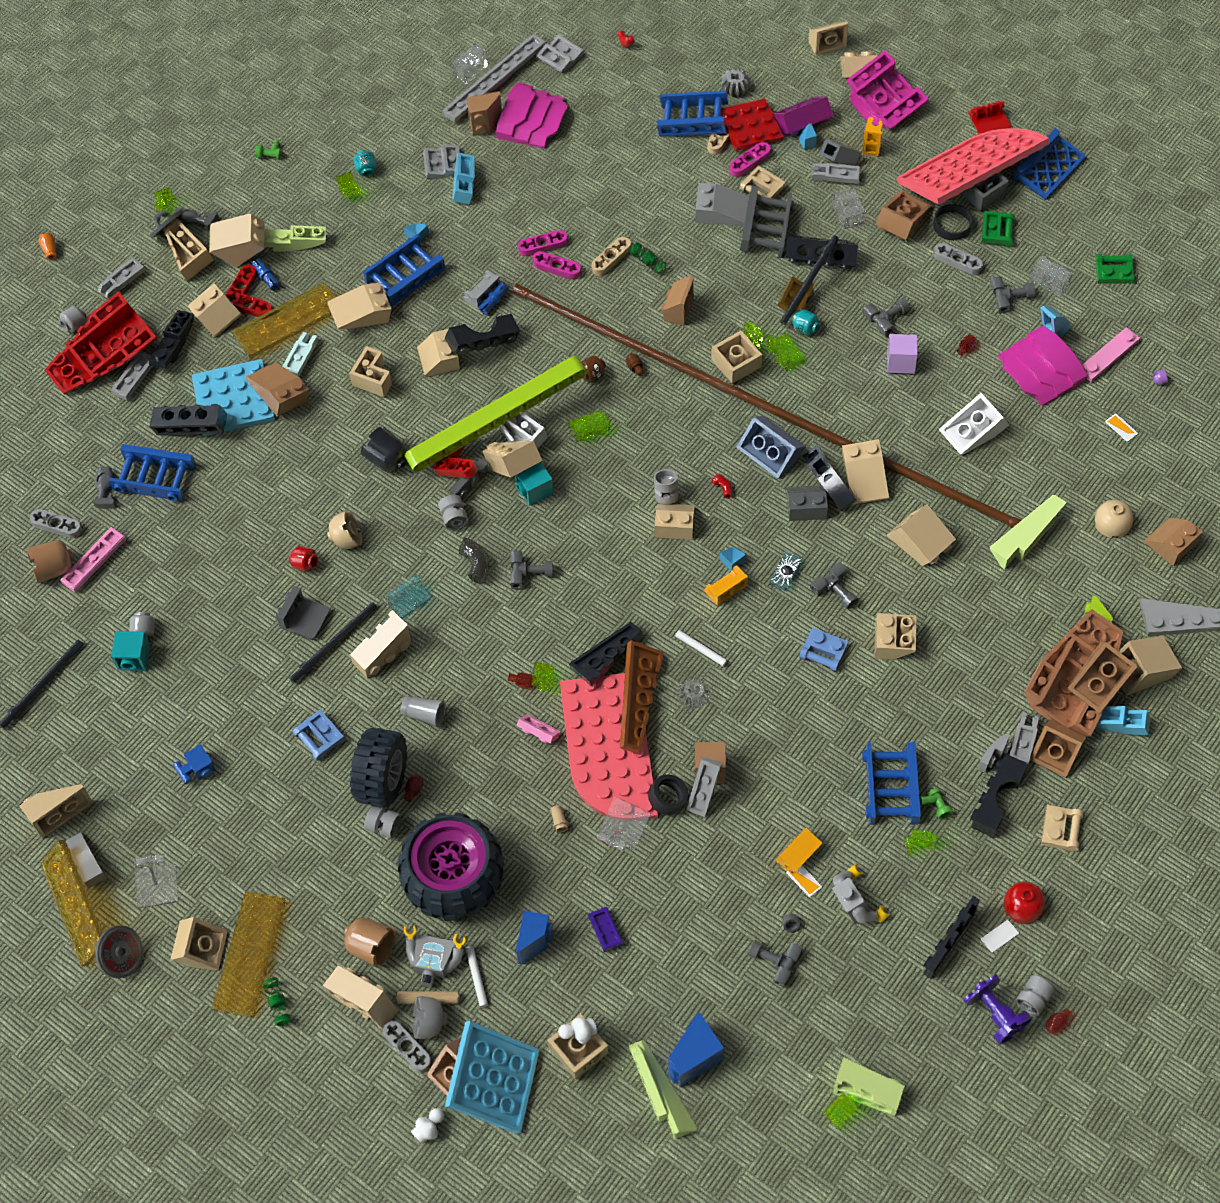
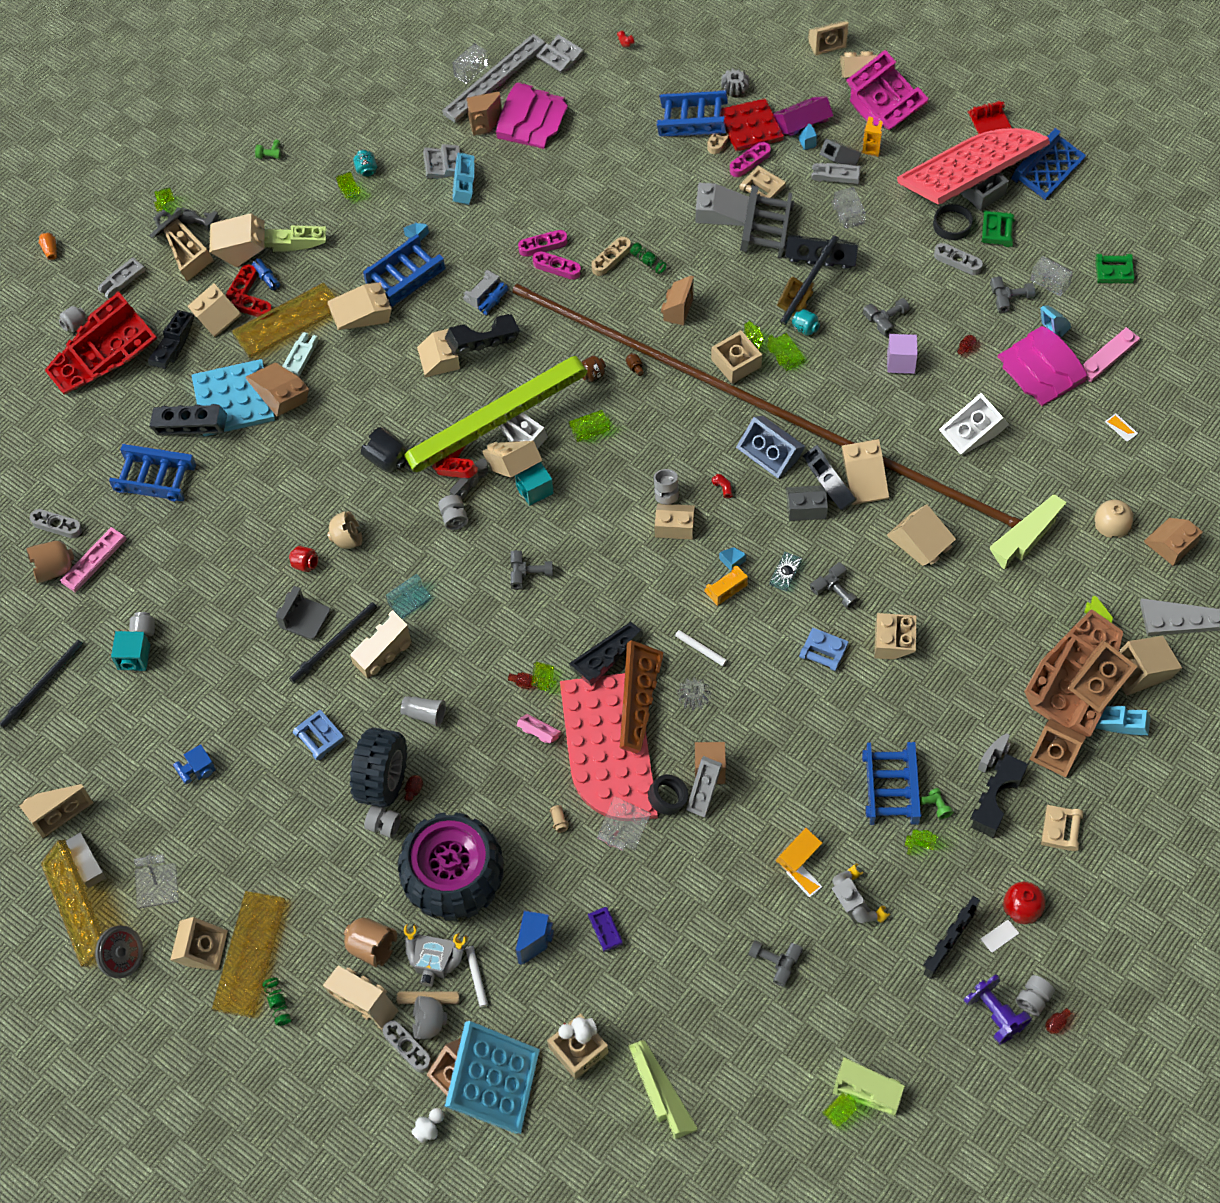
(102, 484): dark grey piece -> none
(132, 376): light grey plate -> none
(368, 373): tan brick -> none
(479, 560): clear smoke cylinder -> none
(694, 1053): blue slope -> none
(790, 927): dark grey hinge -> none
(902, 214): medium nougat slope -> none
(1024, 739): light grey hinge -> none
(1160, 377): medium lavender hinge -> none

